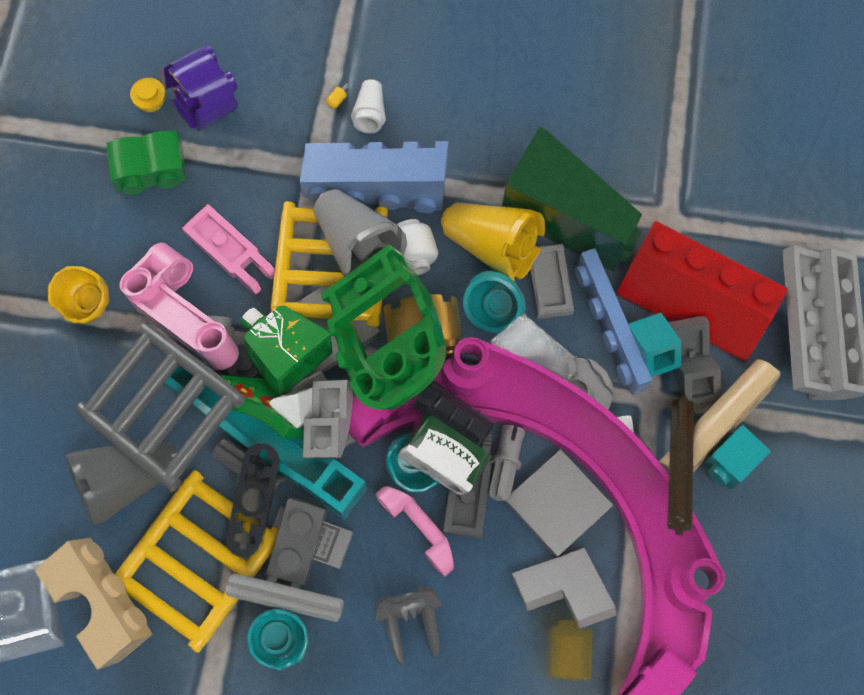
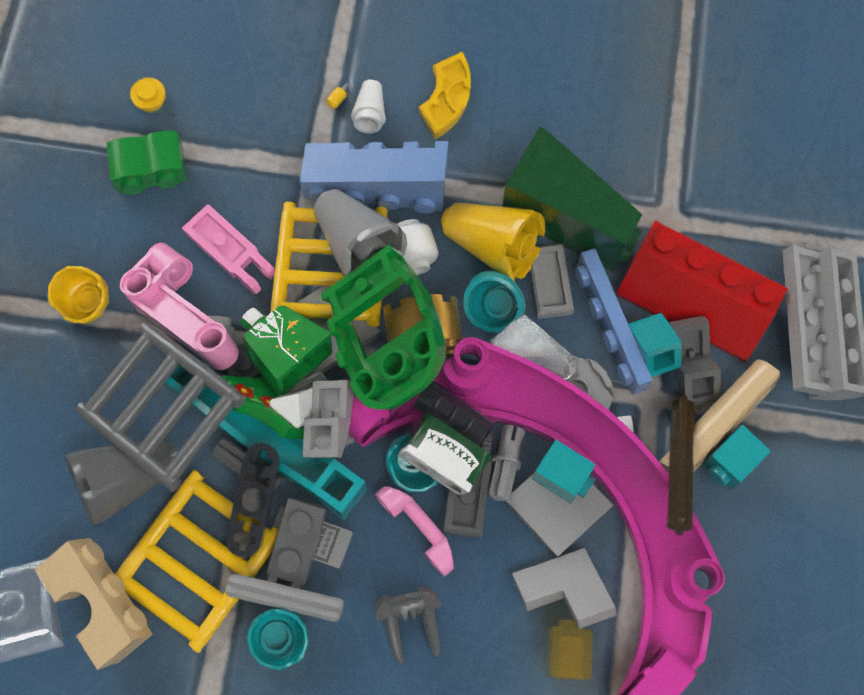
(200, 88): dark purple brick -> none
(449, 97): none -> yellow tile
(565, 472): none -> teal brick

